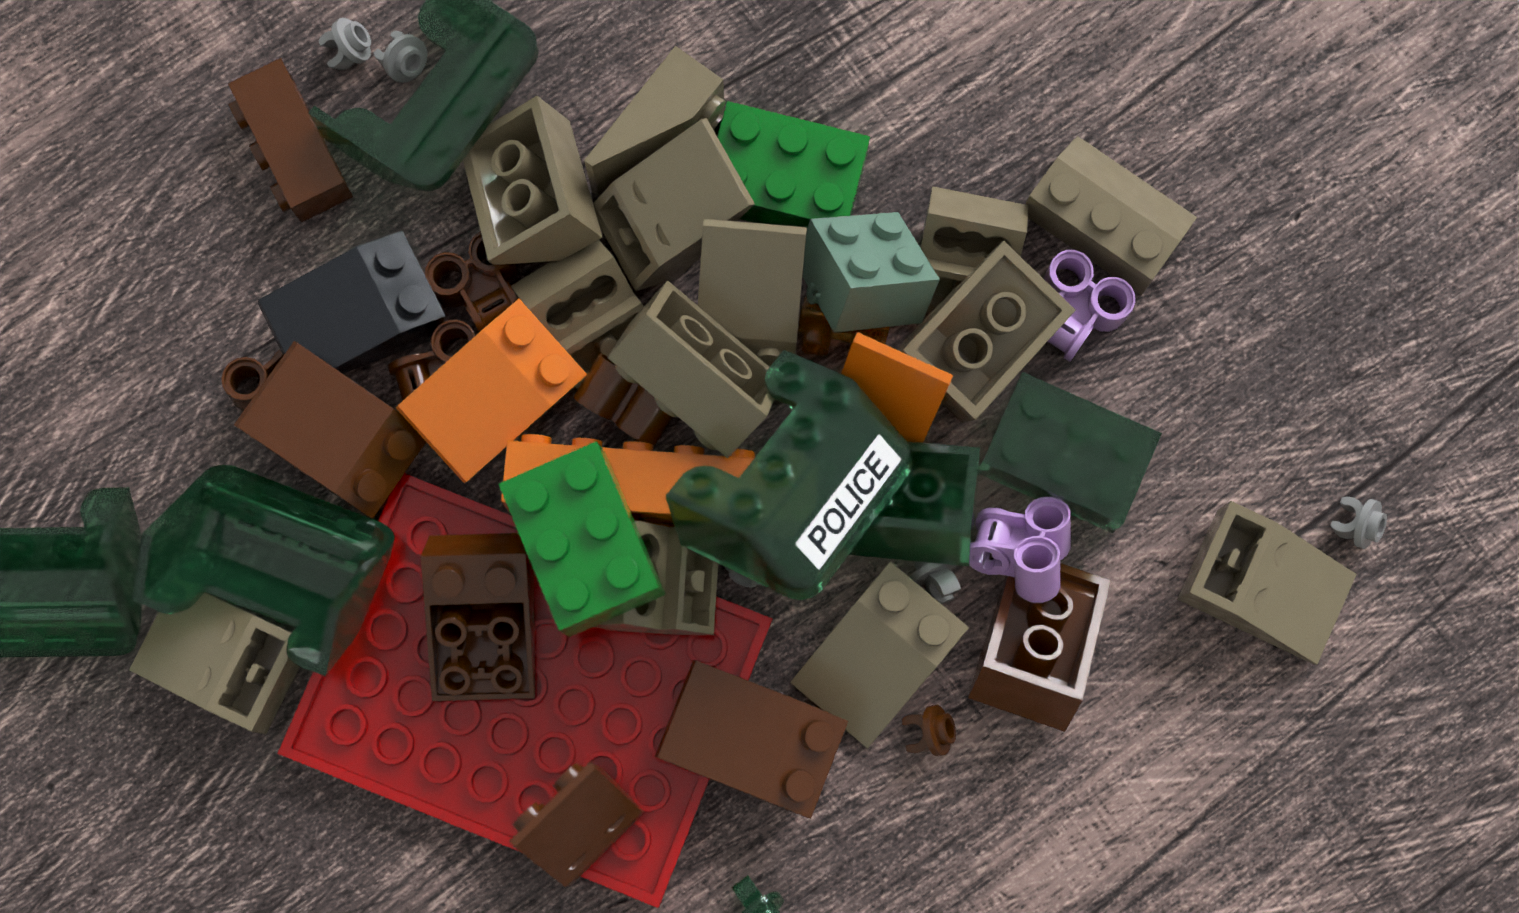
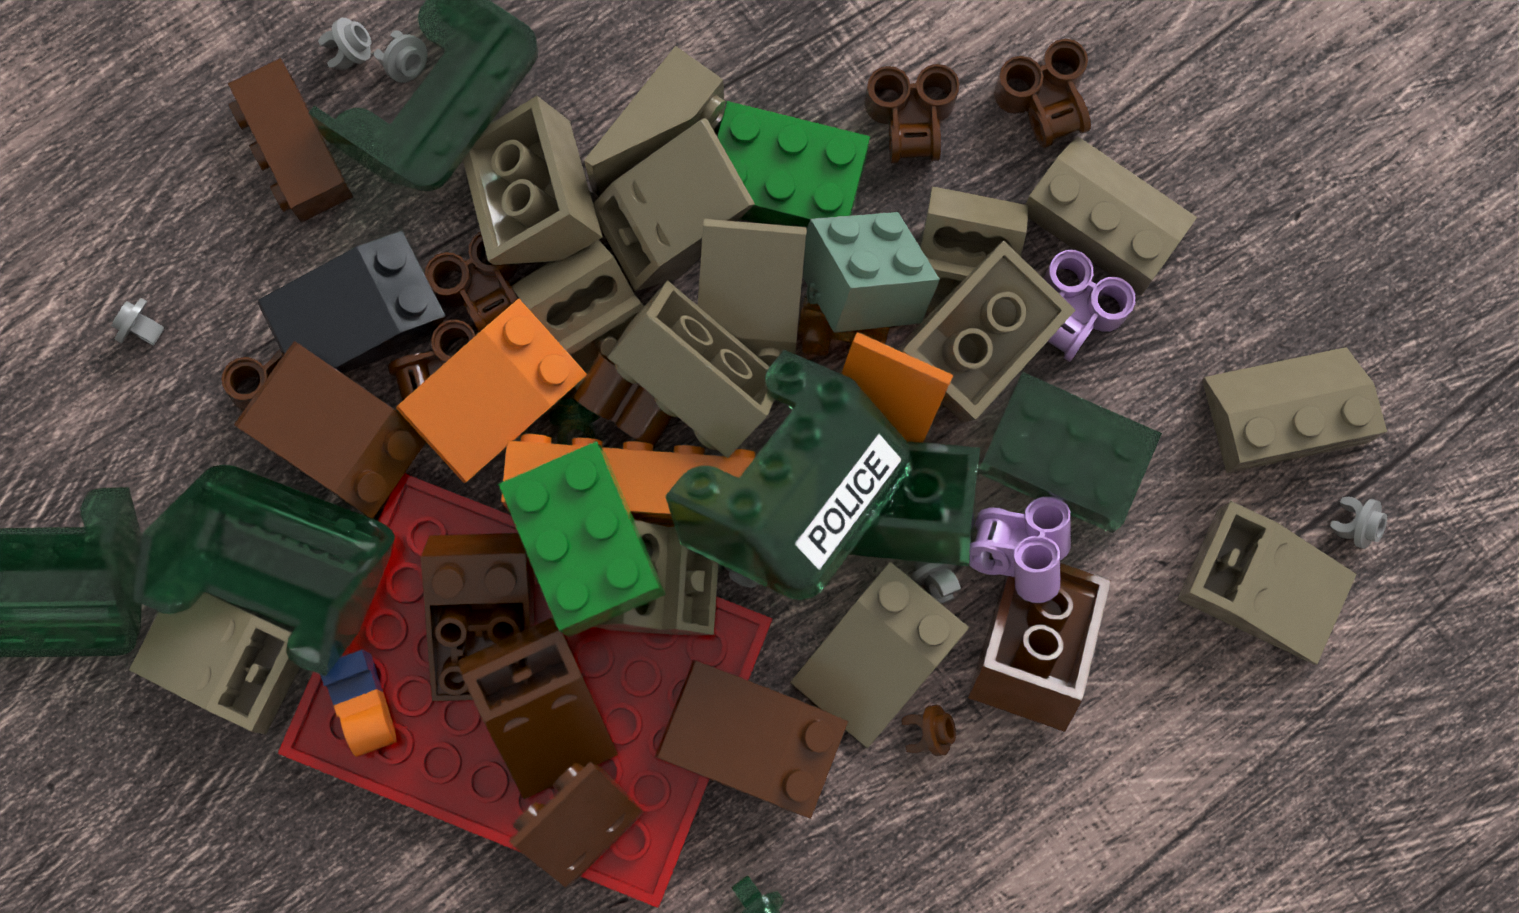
(131, 320): none -> light grey plate
(360, 703): none -> leg
(536, 706): none -> reddish brown slope
(572, 416): none -> plate
(914, 116): none -> reddish brown piece
(1052, 97): none -> reddish brown piece
(1293, 409): none -> dark tan slope

